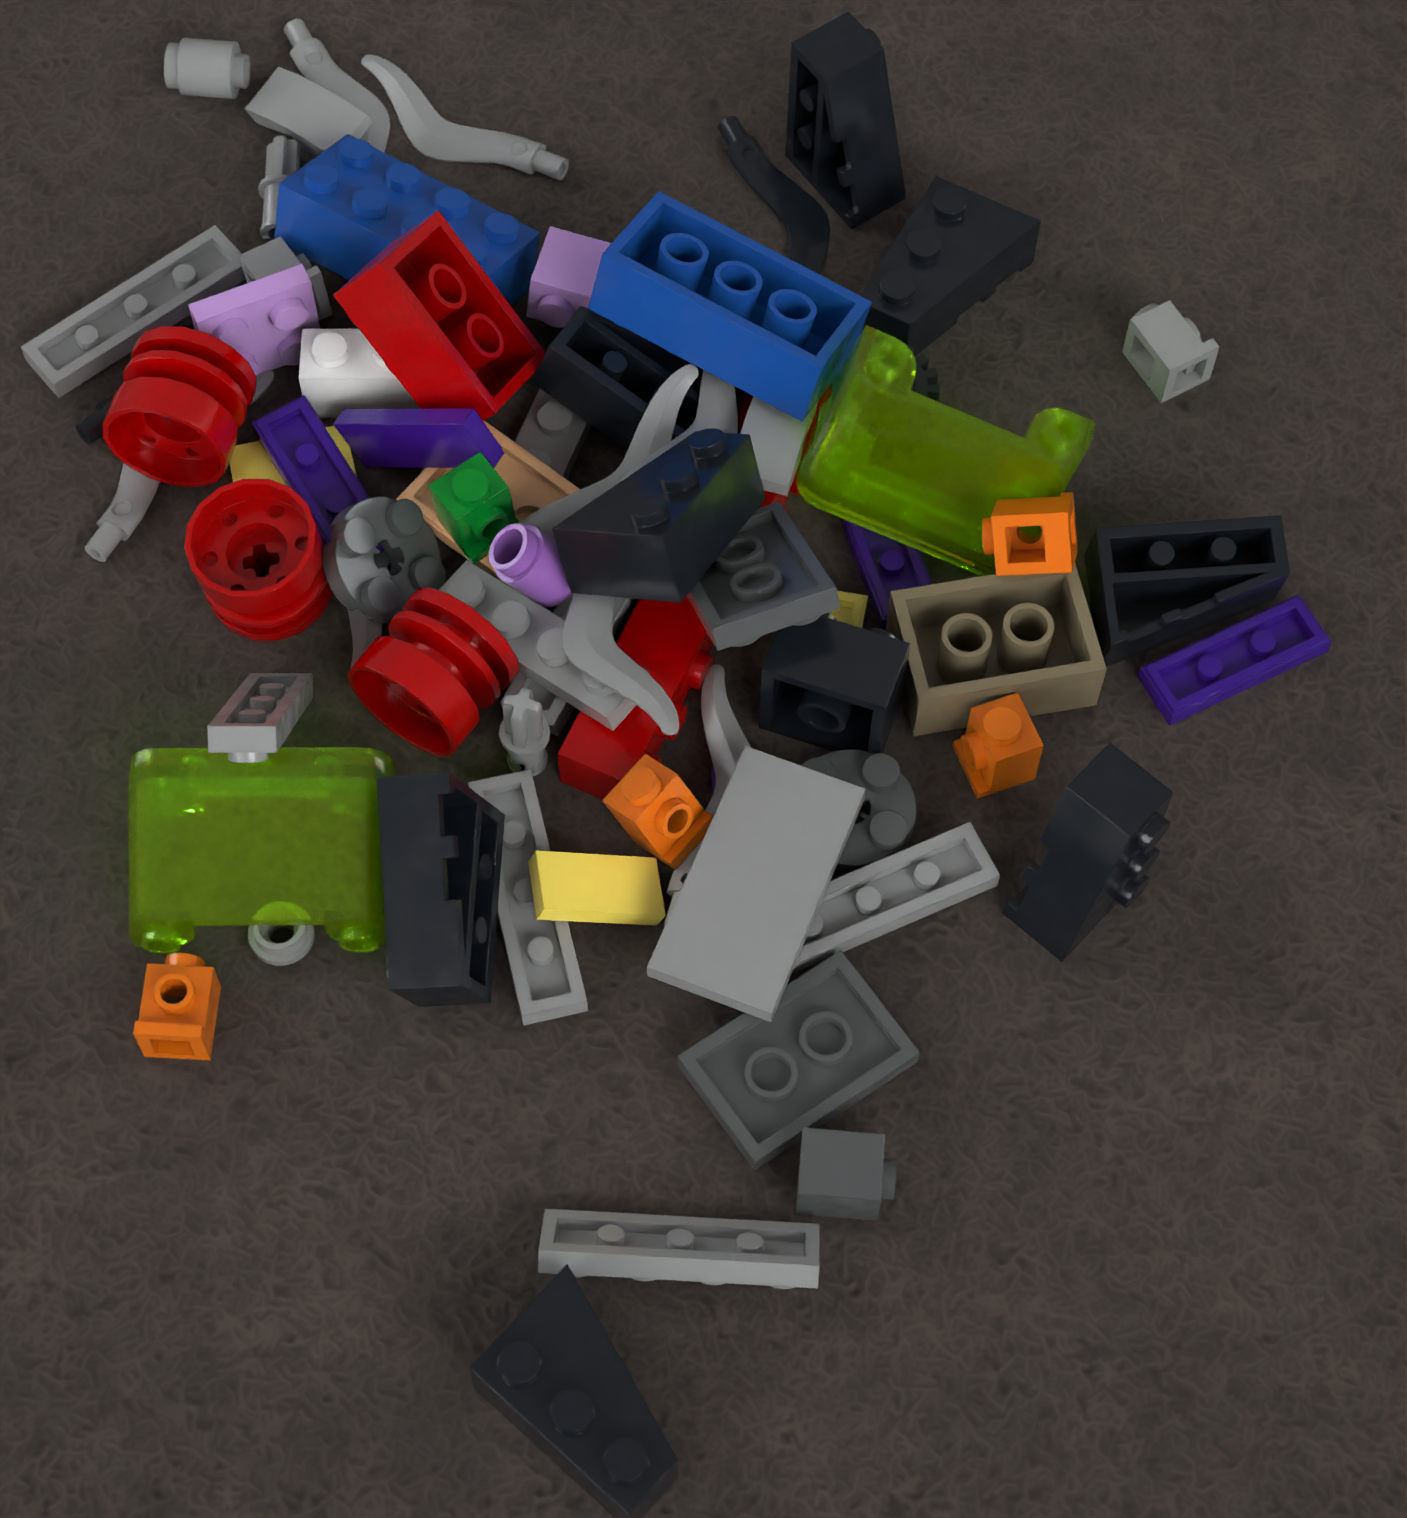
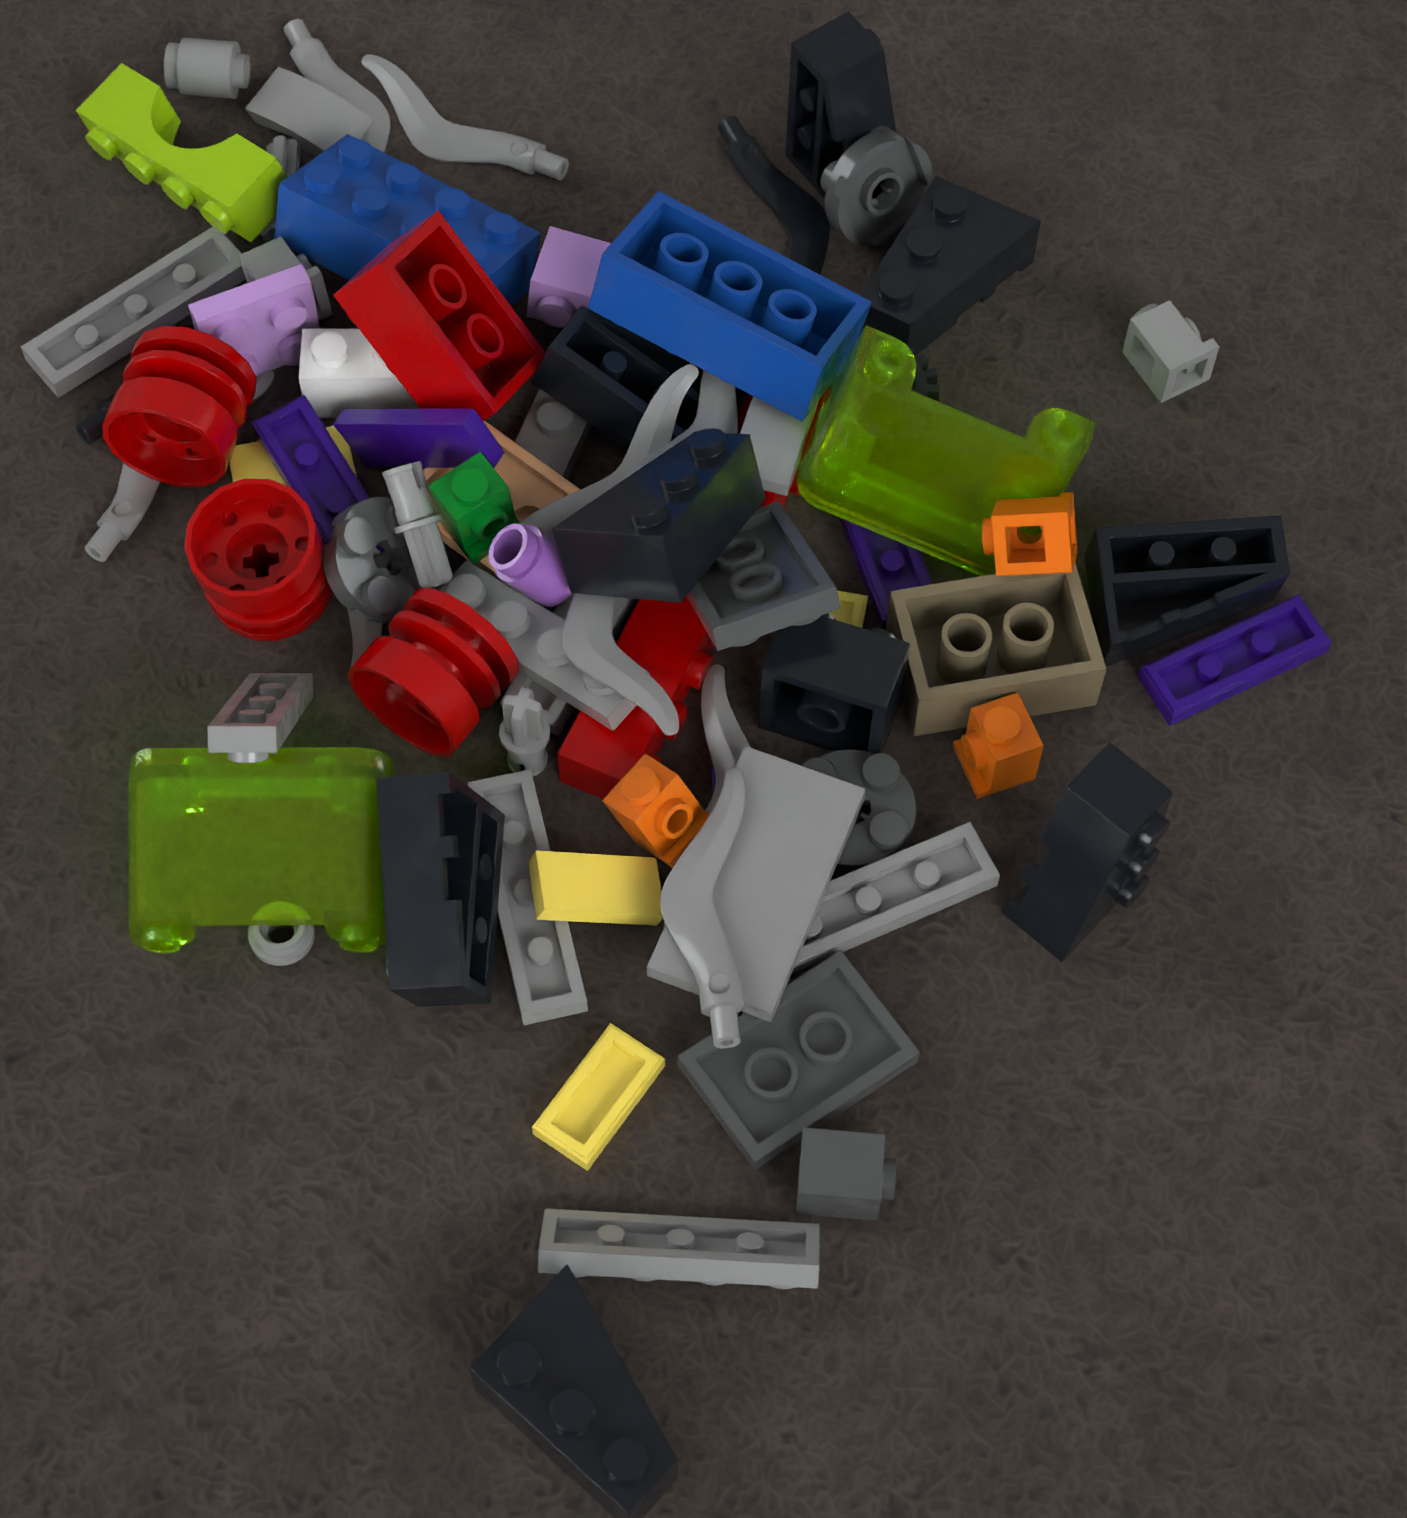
(181, 1028): orange brick -> none
(228, 182): none -> lime arch
(418, 523): none -> light grey axle
(598, 1096): none -> light yellow tile
(692, 917): none -> light grey piece
(855, 175): none -> dark grey plate

